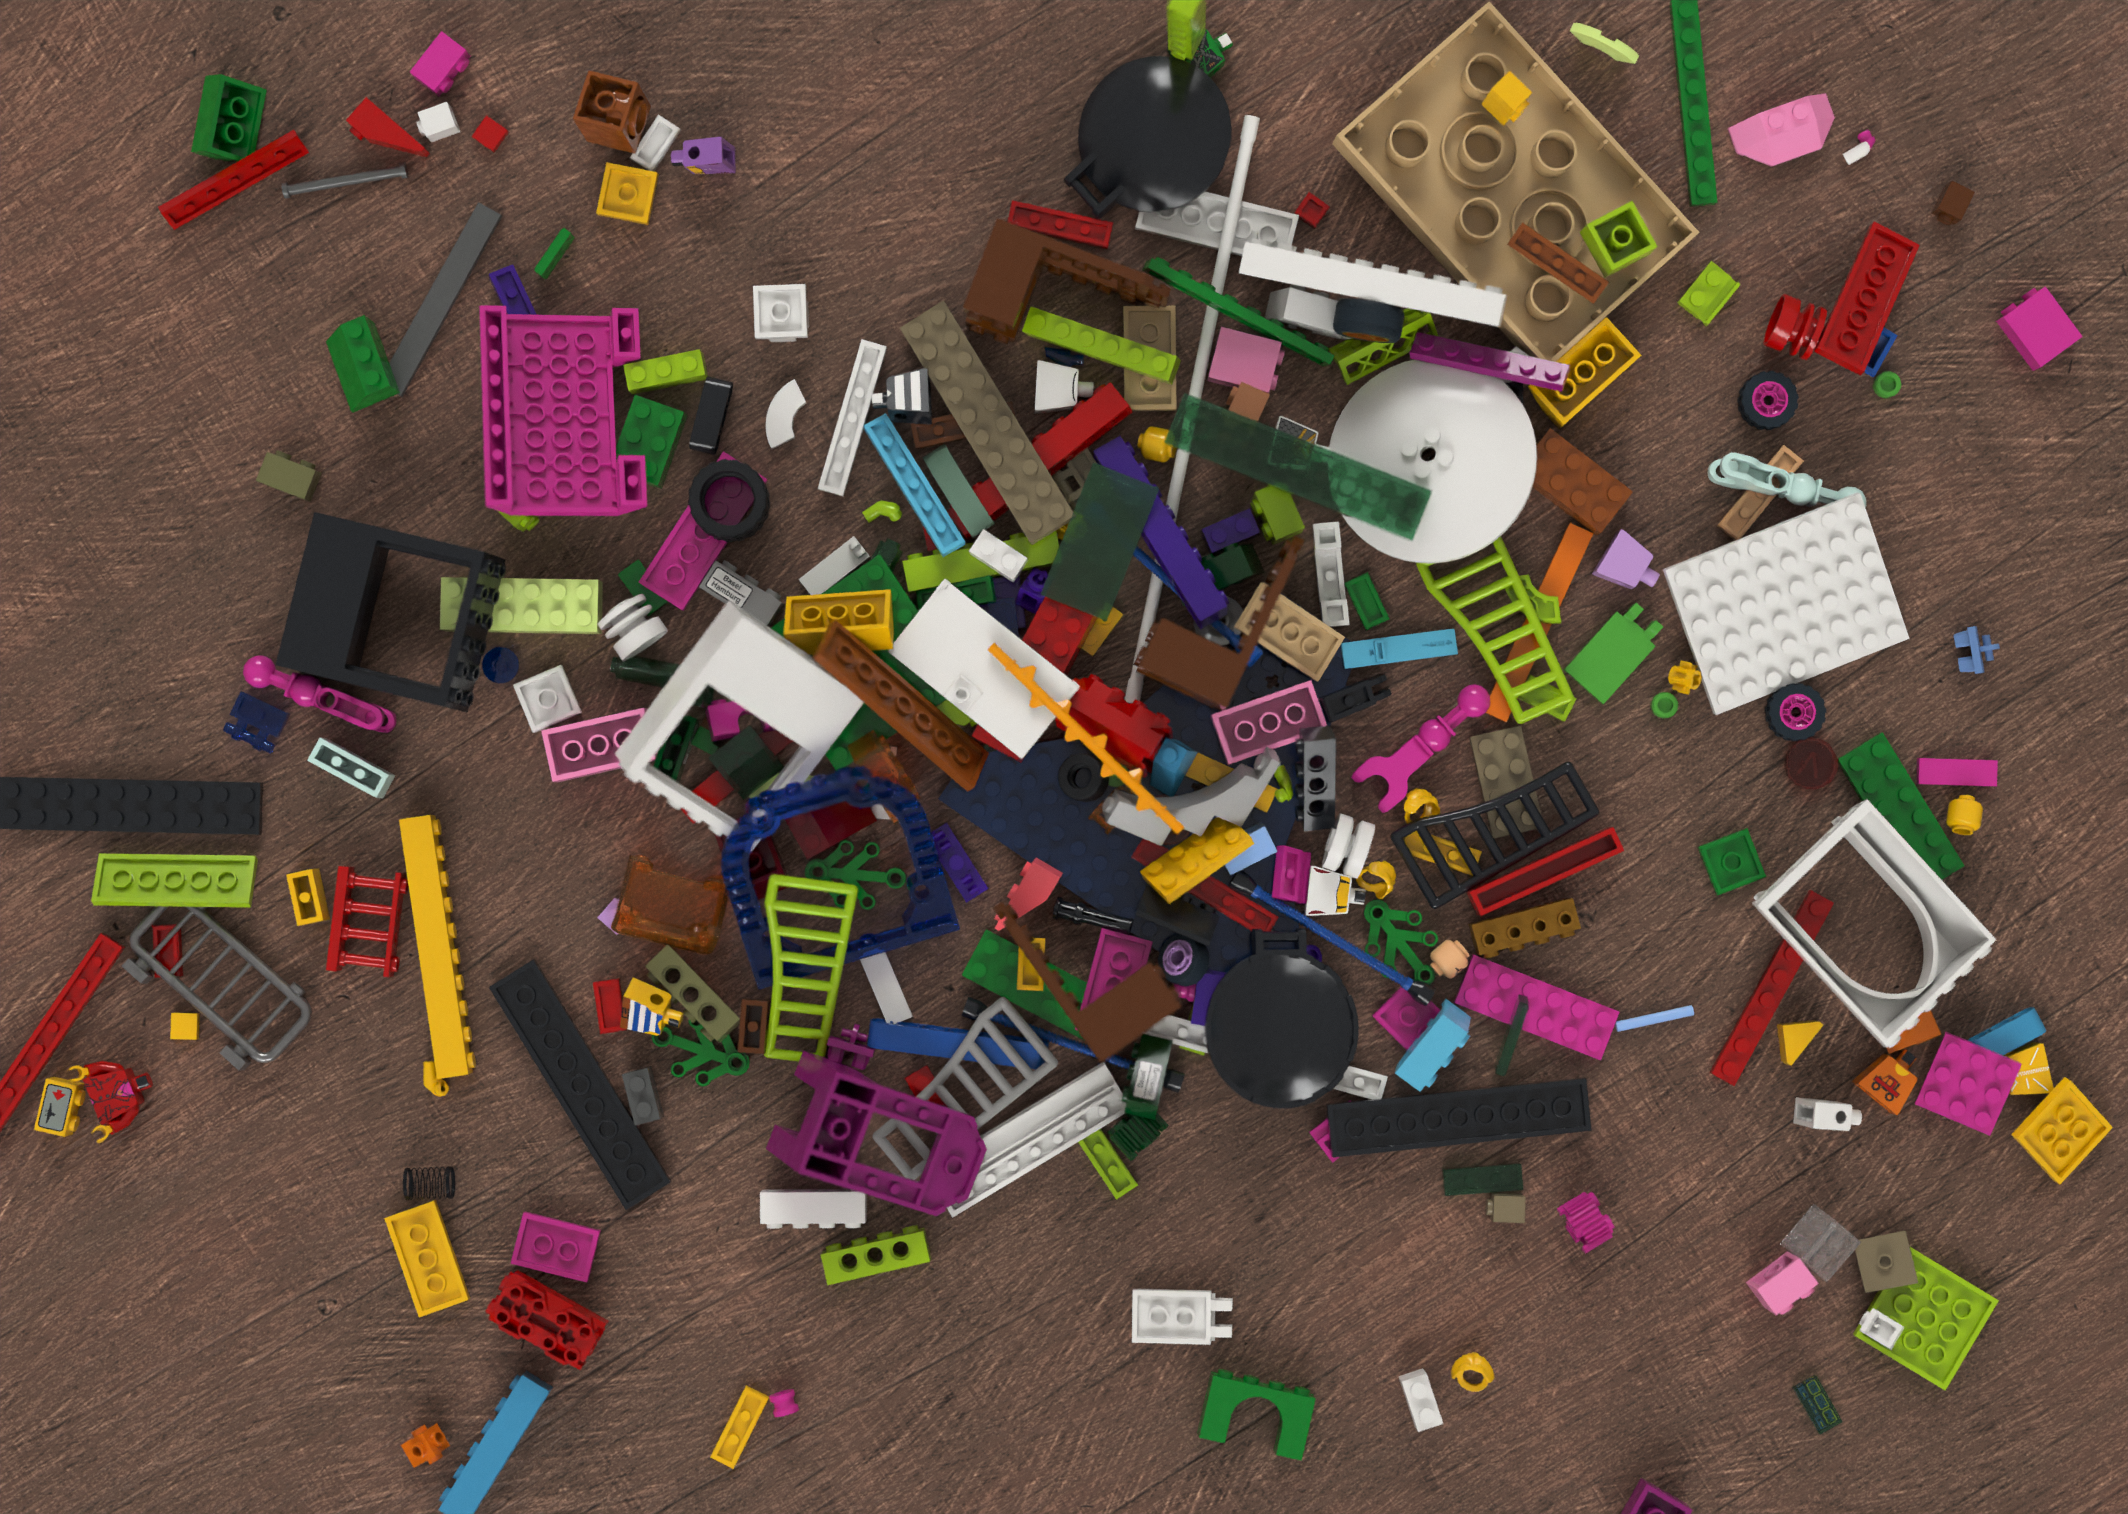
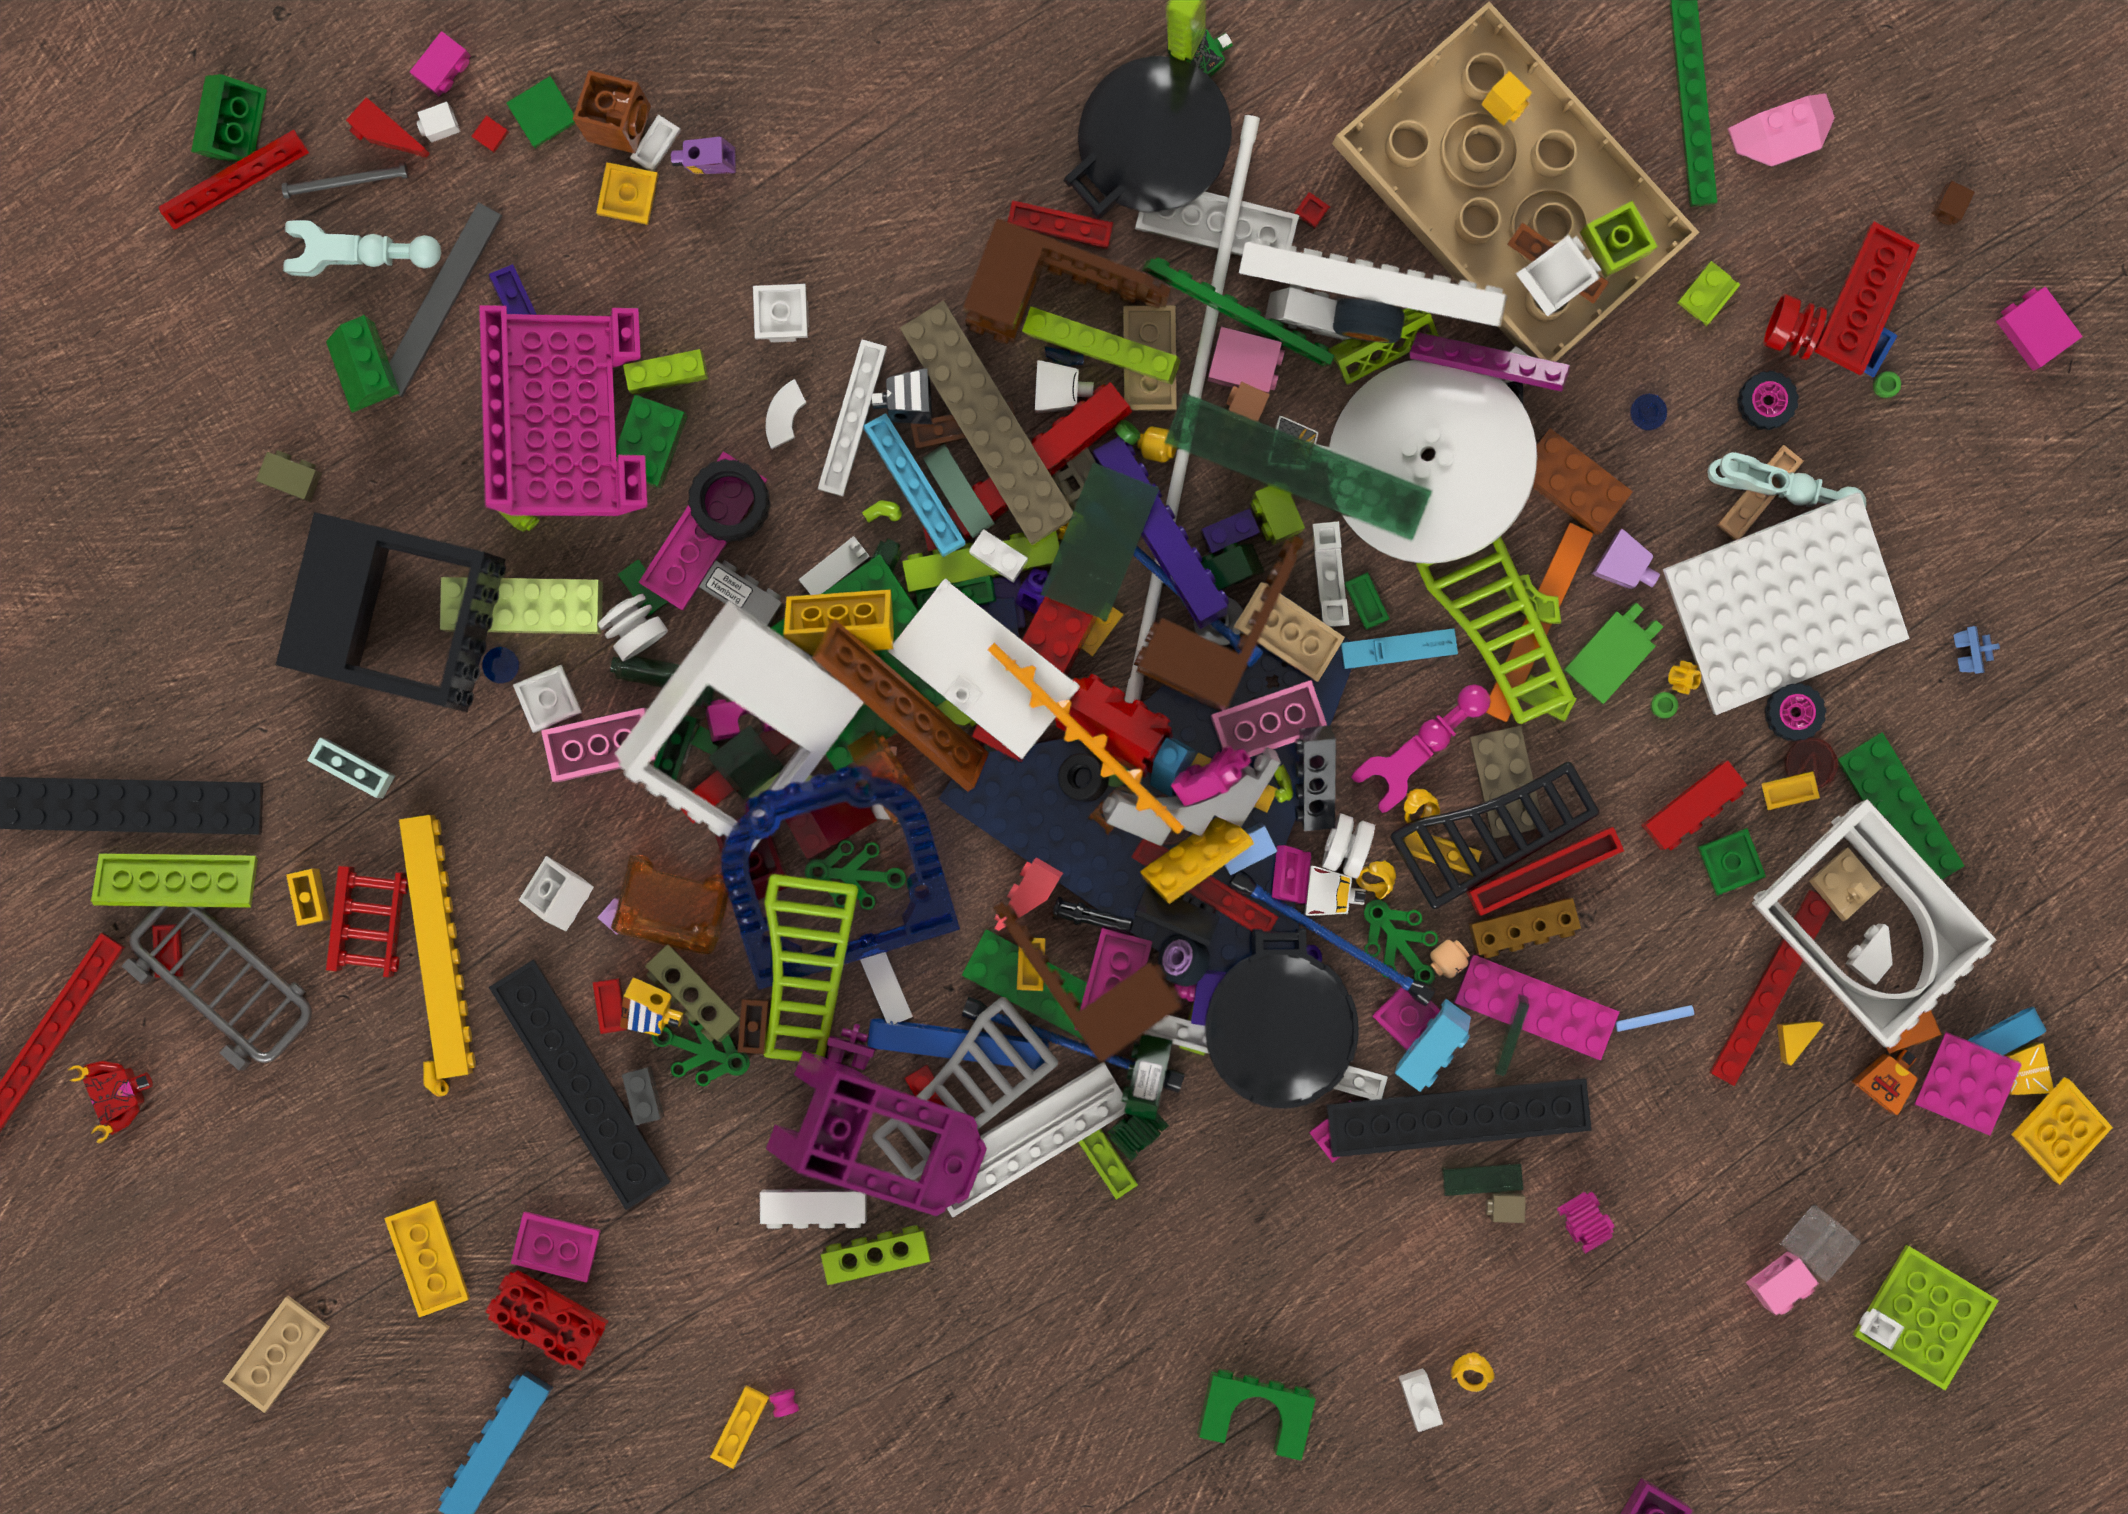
(60, 1106): brick -> none
(185, 1026): yellow tile -> none
(260, 715): clear blue plate -> none
(276, 1354): none -> tan plate
(309, 691): dark pink piece -> none
(344, 249): none -> light aqua piece
(412, 1187): black piece -> none
(430, 1442): orange brick -> none
(542, 112): none -> green tile
(554, 253): green tile -> none
(556, 894): none -> white slope
(711, 415): black beam -> none
(958, 863): dark purple plate -> none
(1127, 432): none -> bright green tile
(1178, 1316): white tile -> none
(1206, 781): none -> dark pink hips
(1353, 698): black hinge -> none
(1559, 274): none -> white panel
(1593, 37): yellowish green tile -> none
(1593, 366): yellow slope -> none
(1648, 412): none -> clear blue piece
(1694, 805): none -> red brick
(1790, 790): none -> yellow tile
(1817, 1404): clear green tile -> none
(1825, 1114): white torso -> none
(1845, 884): none -> tan hinge
(1861, 150): white arm -> none
(1873, 956): none -> white slope
(1886, 1262): dark tan plate -> none
(1957, 772): dark pink tile -> none
(1964, 815): yellow head -> none

